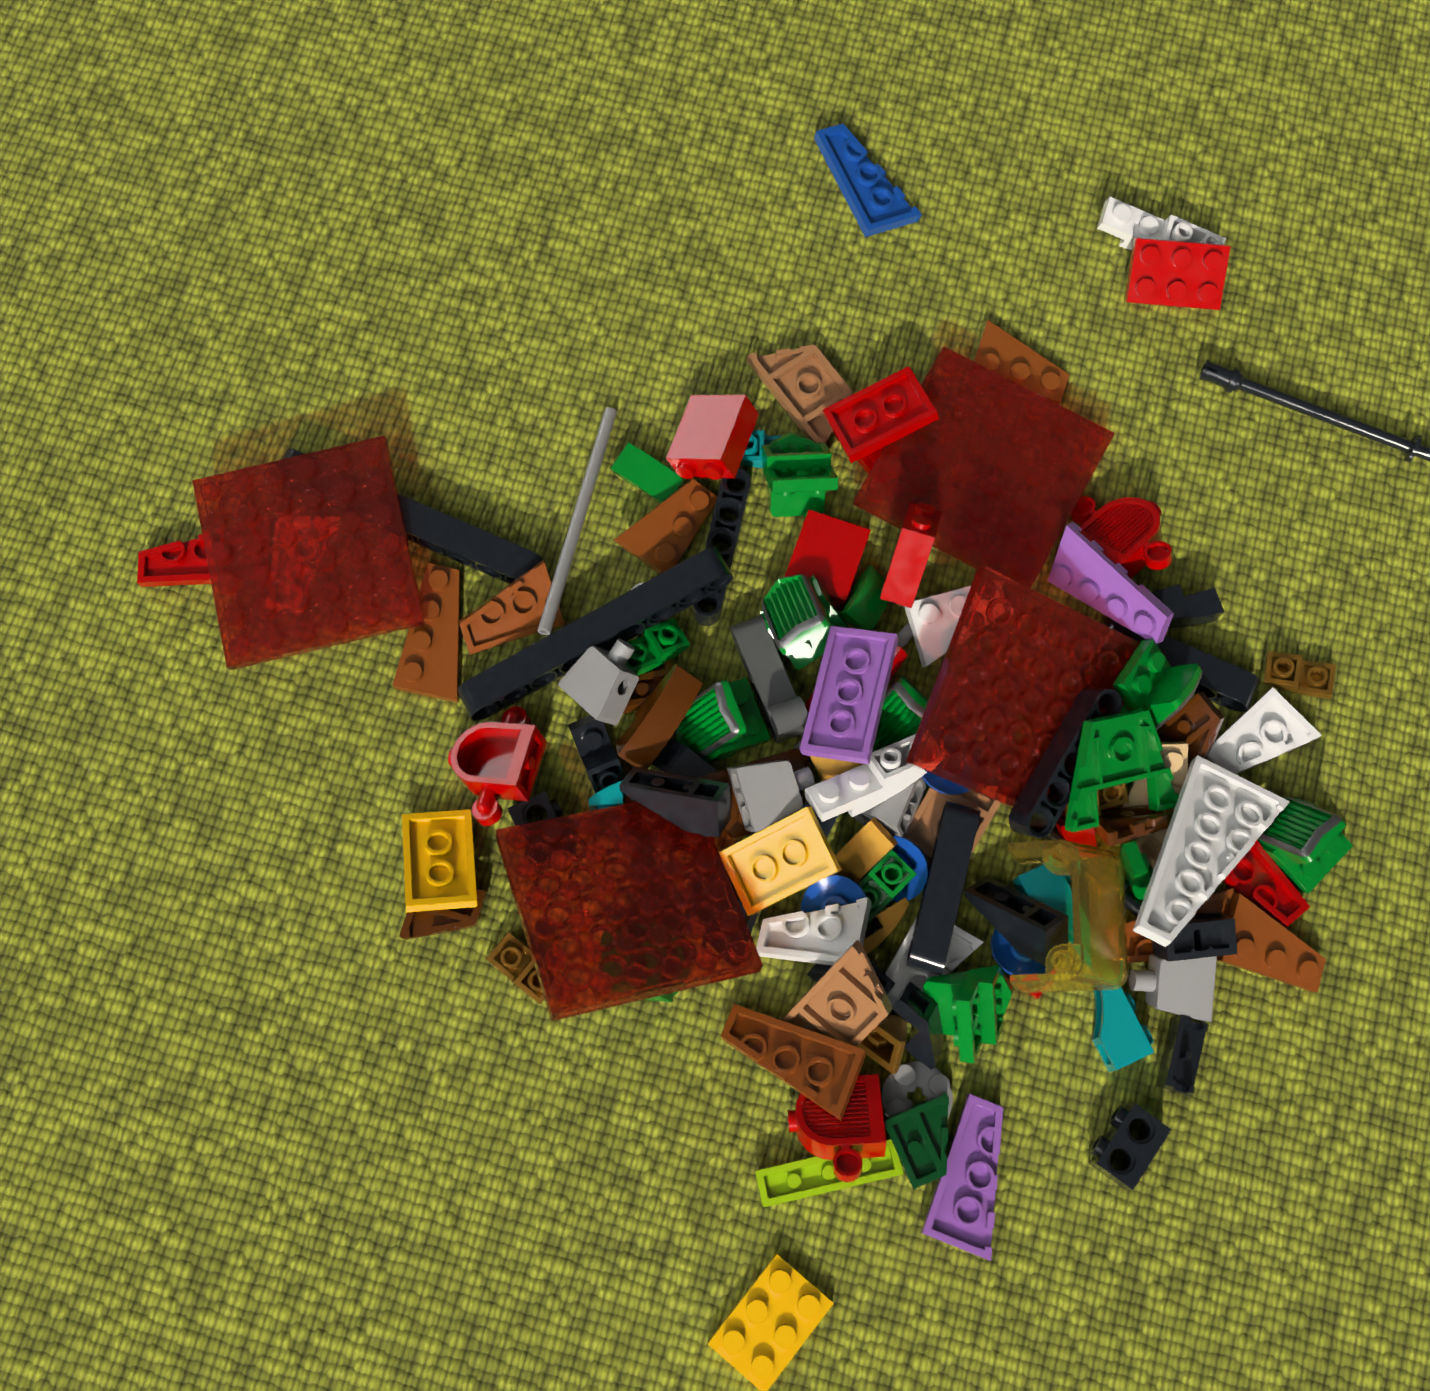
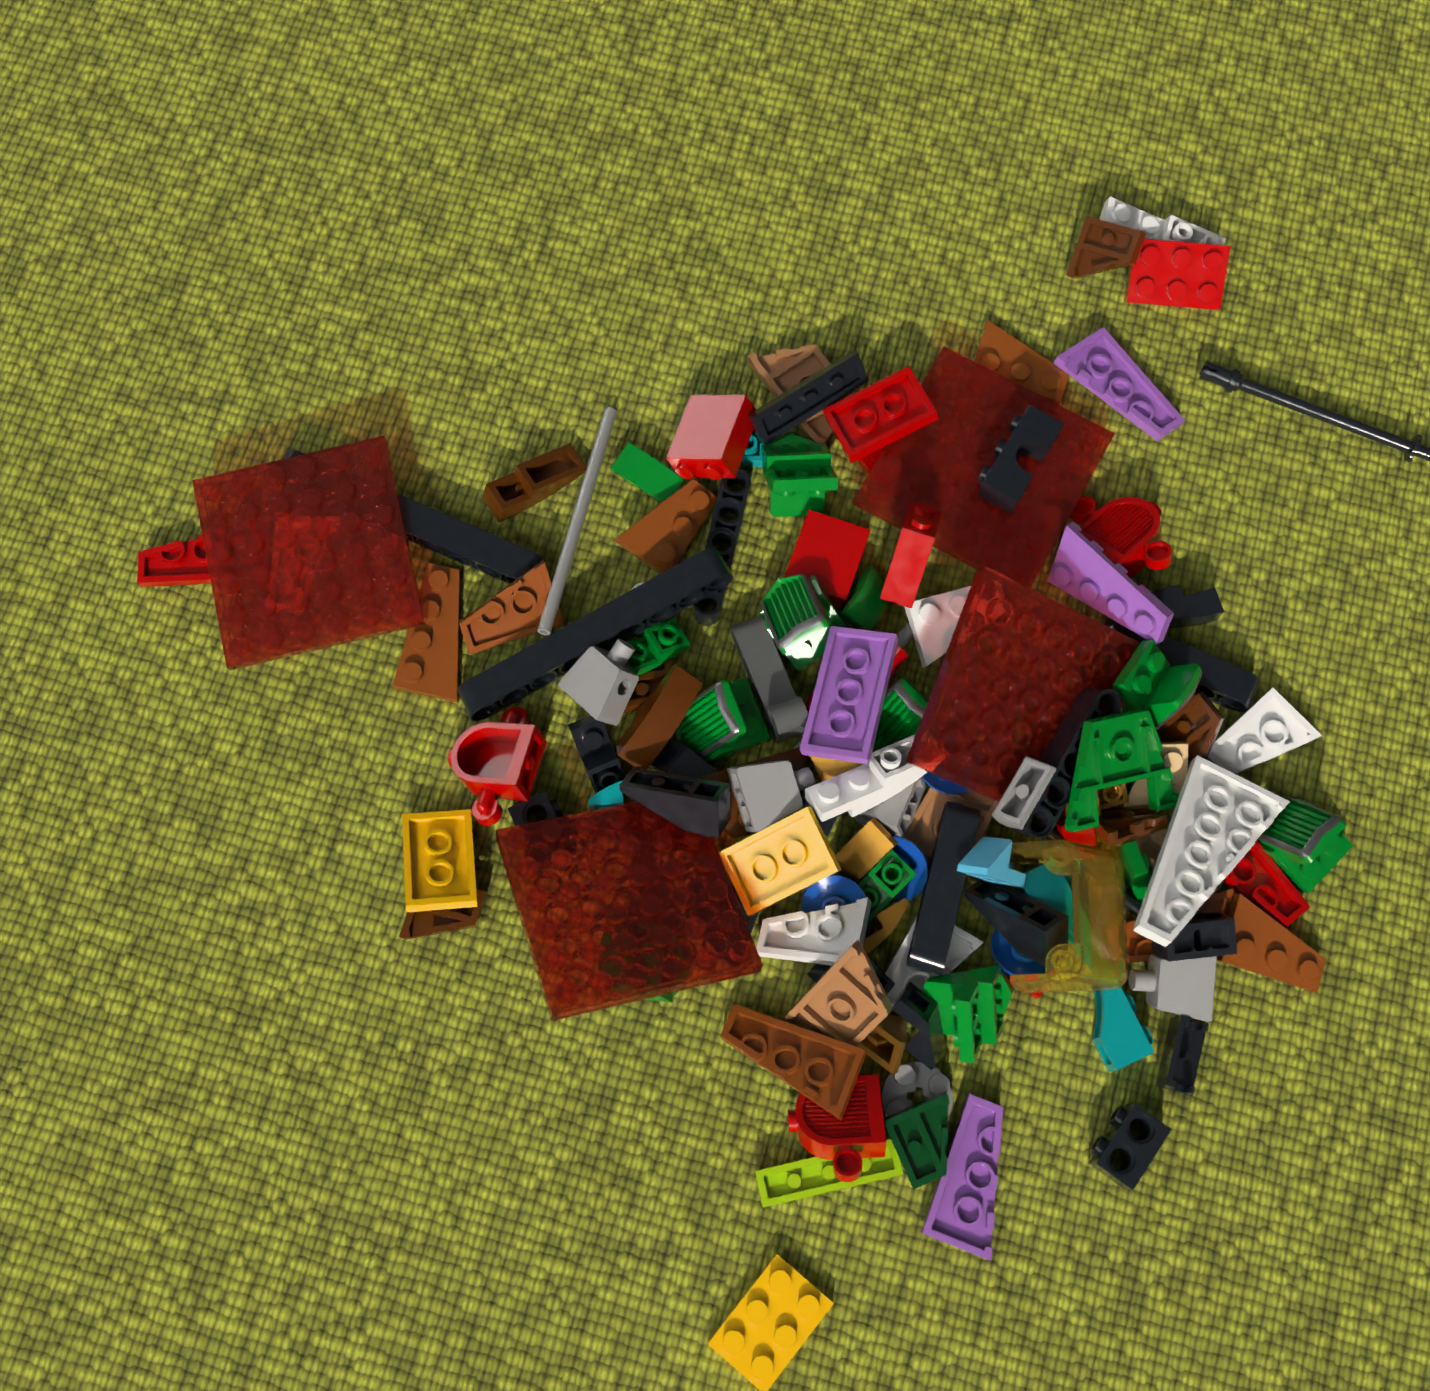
(516, 963): pearl gold slope -> none
(533, 482): none -> reddish brown slope
(808, 398): none -> black plate
(866, 190): blue wing -> none
(991, 863): none -> medium azure slope
(1023, 793): none -> light grey slope
(1032, 437): none -> black arch
(1104, 248): none -> reddish brown wing
(1117, 380): none -> medium lavender wing
(1298, 675): pearl gold slope -> none

